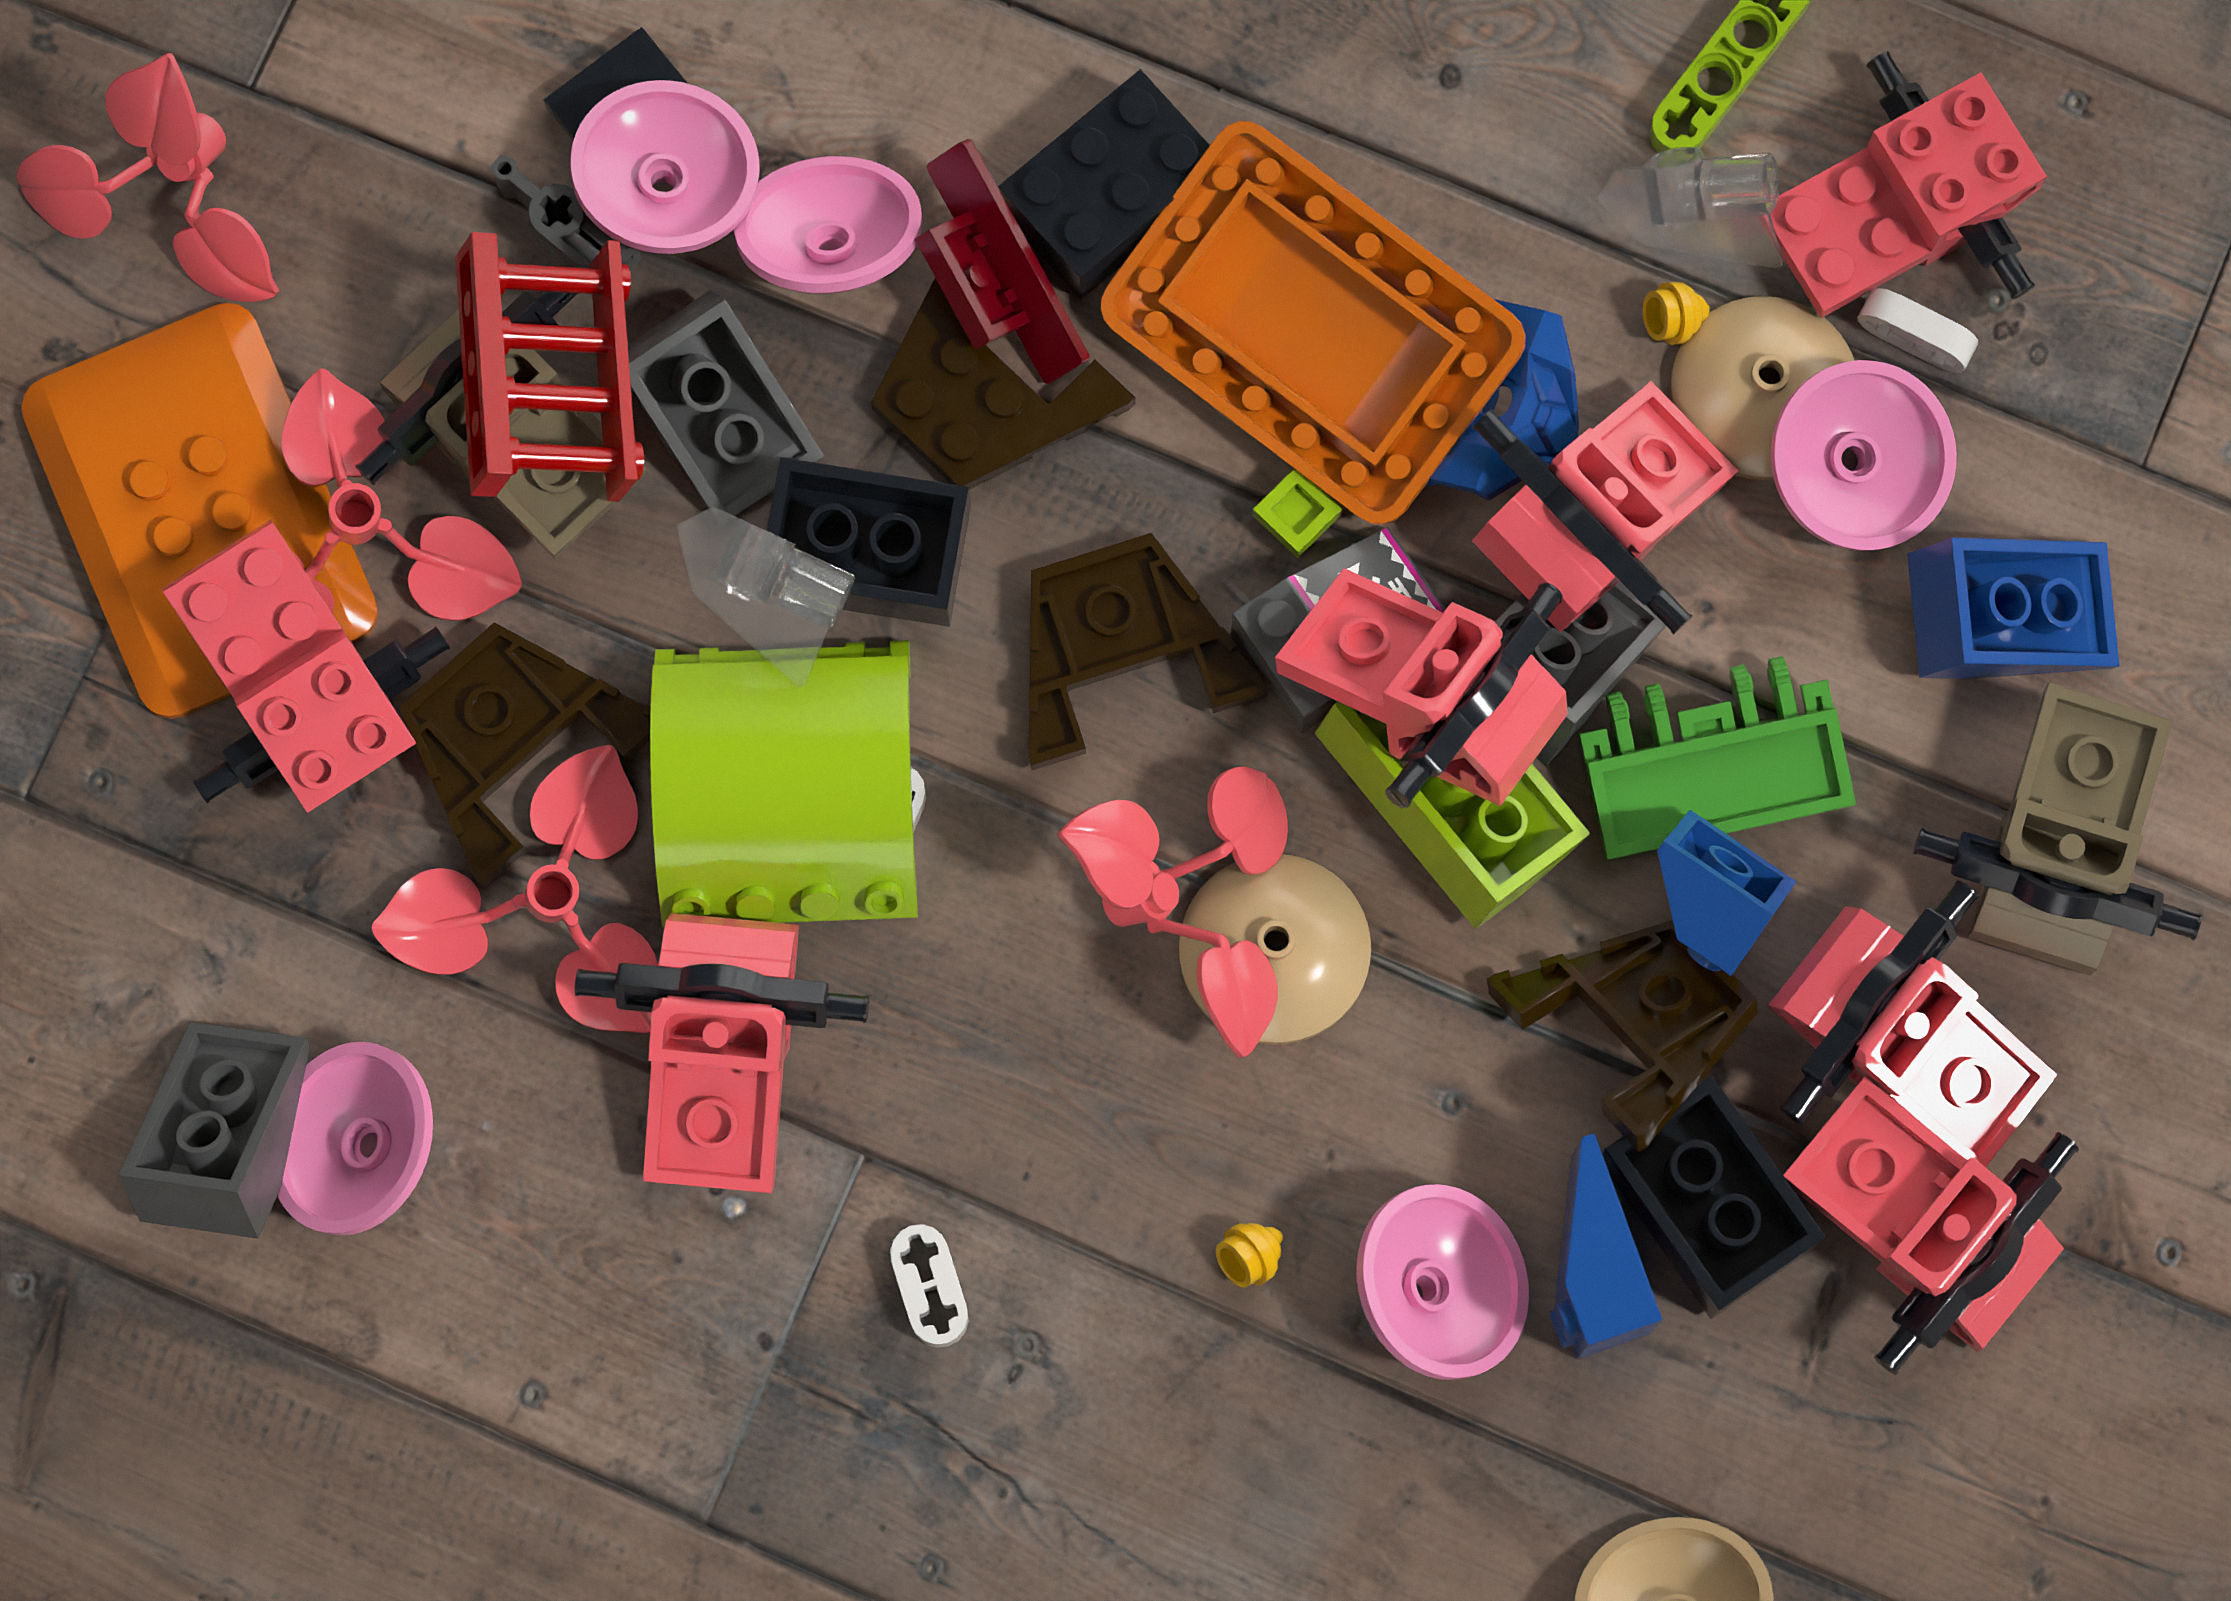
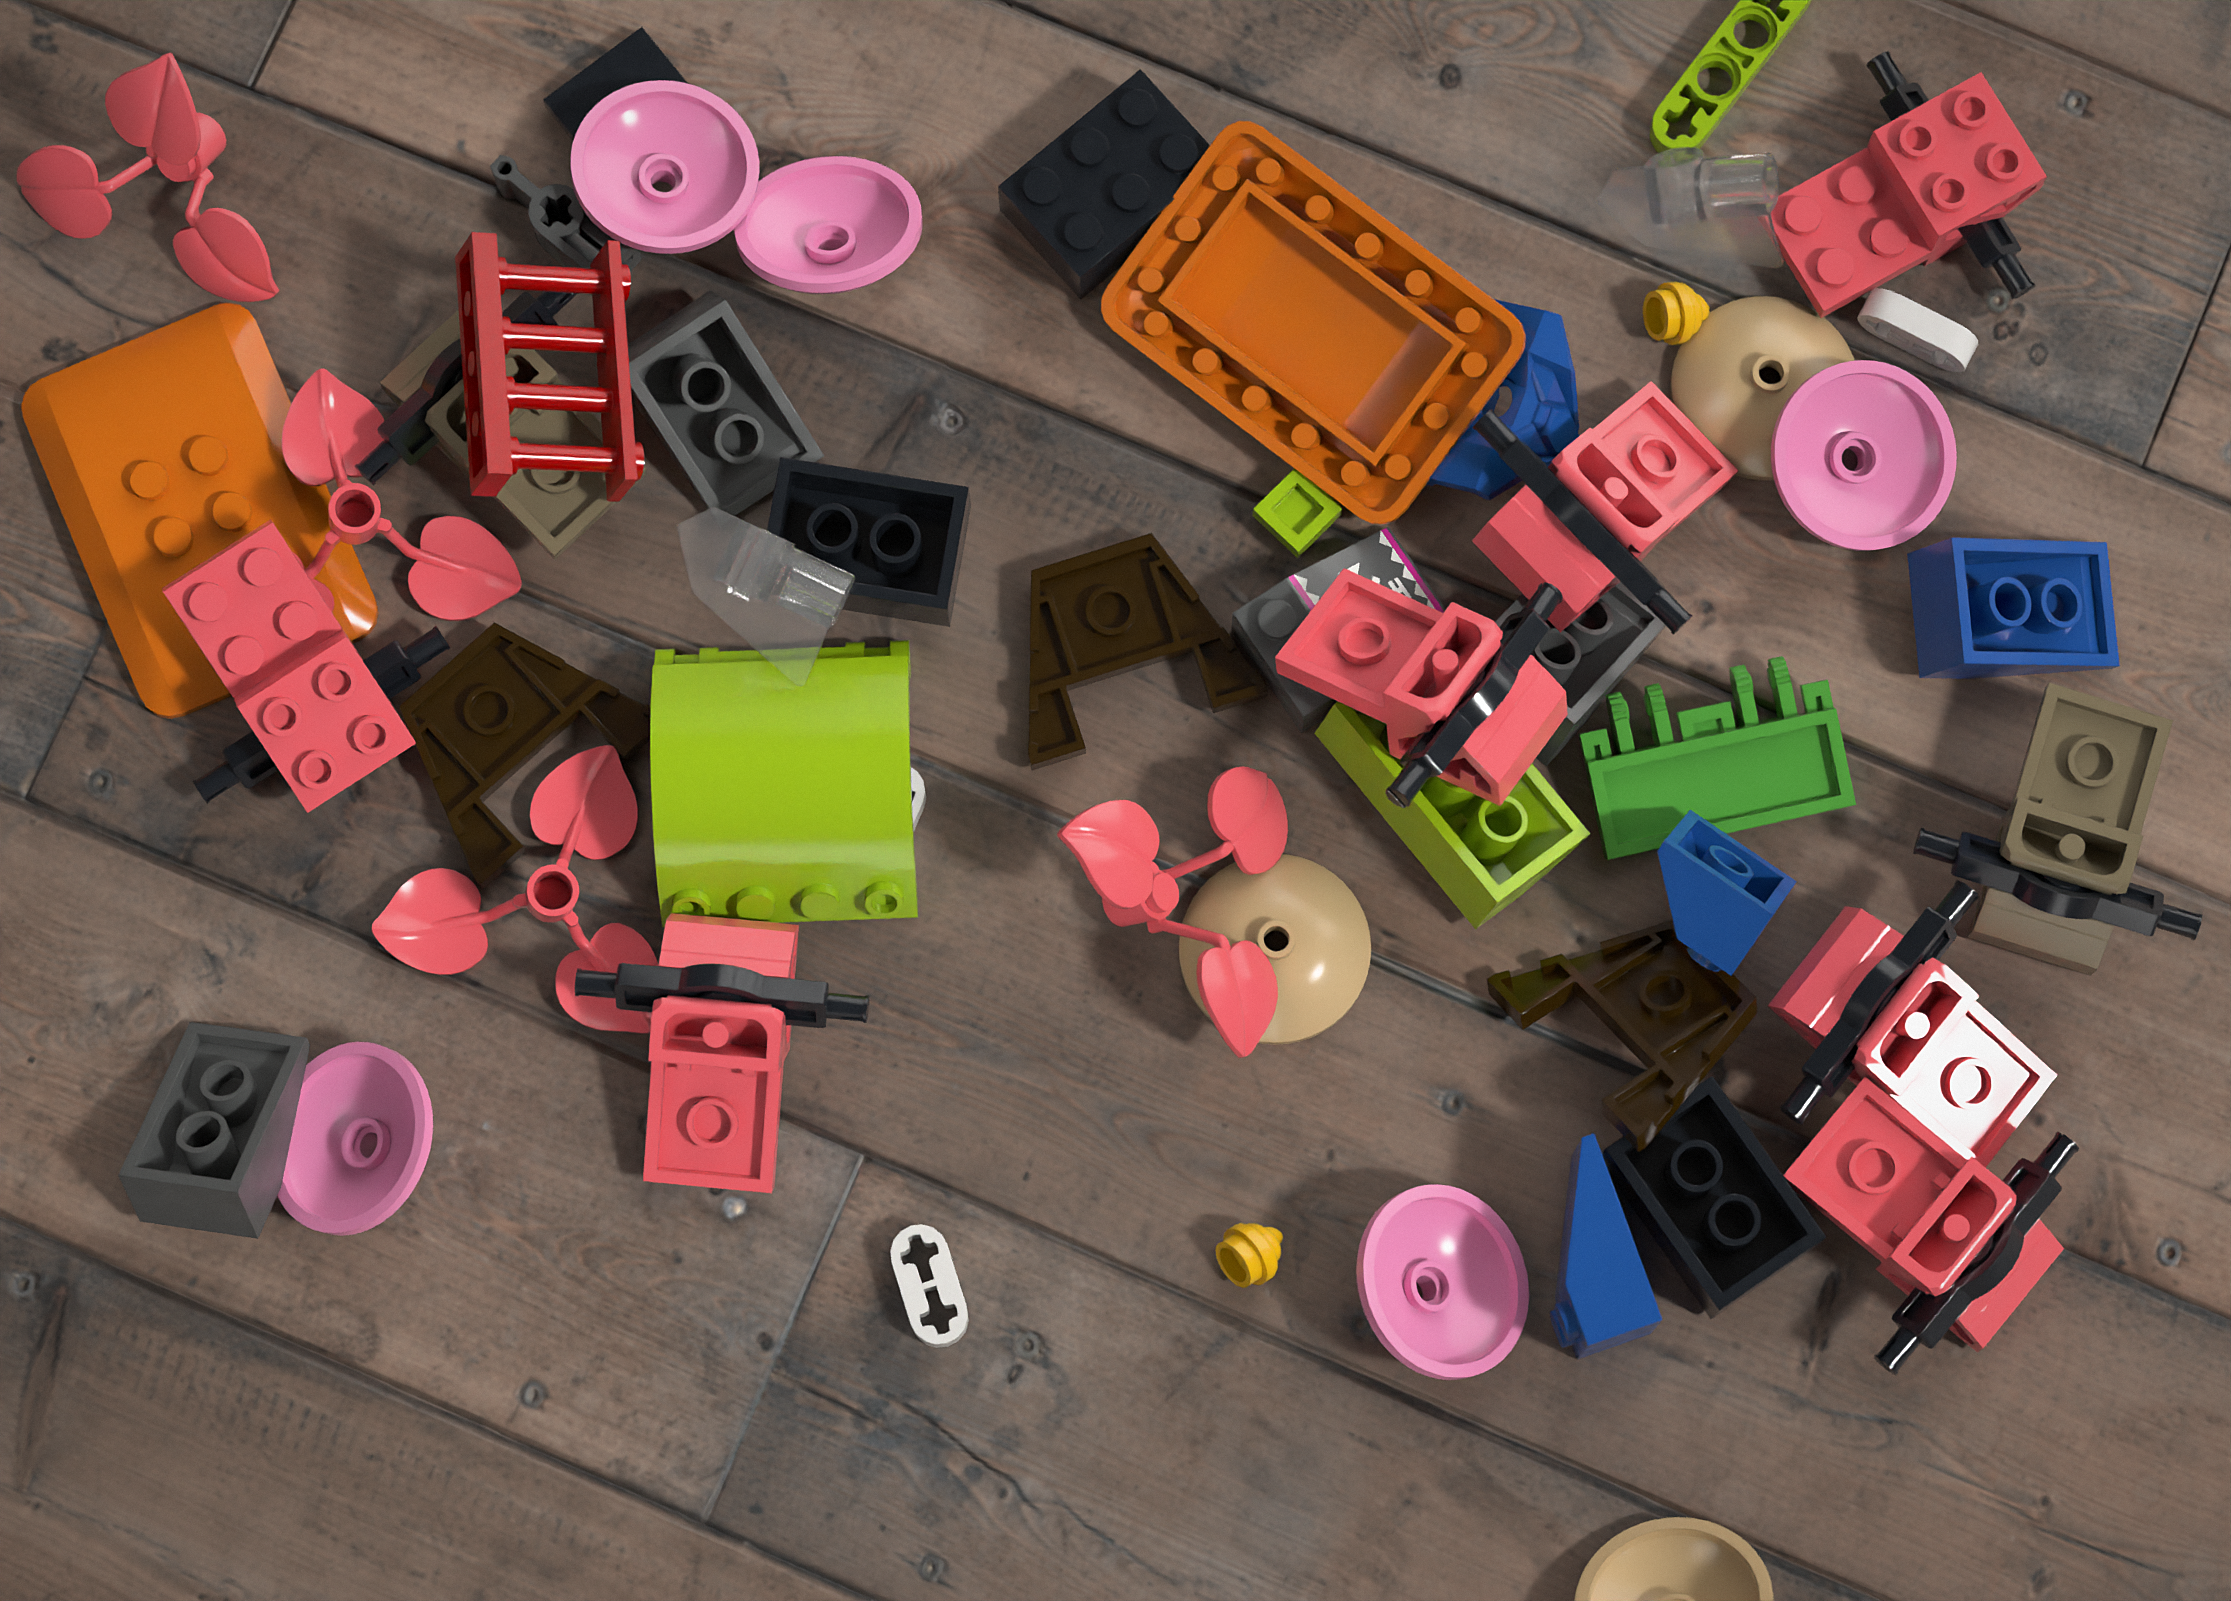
(971, 409): dark brown wing -> none
(992, 269): dark red bracket -> none

